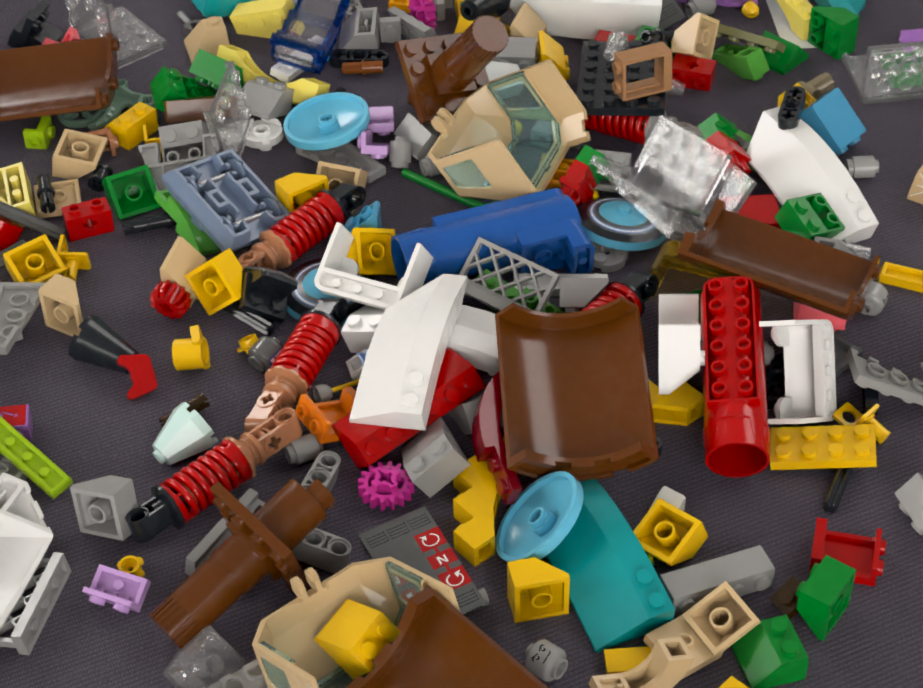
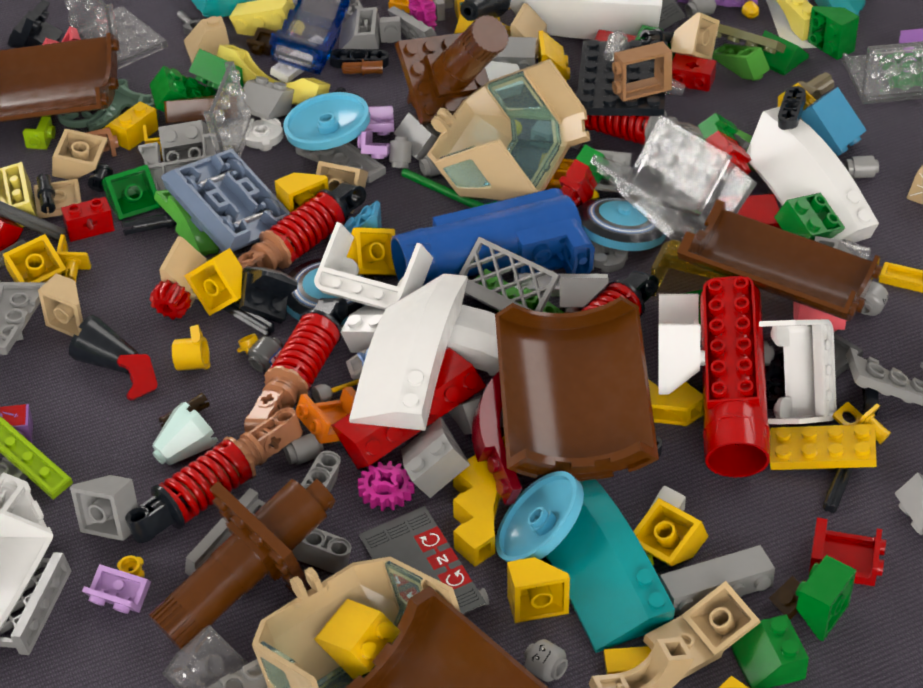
(260, 43): none -> dark brown bracket

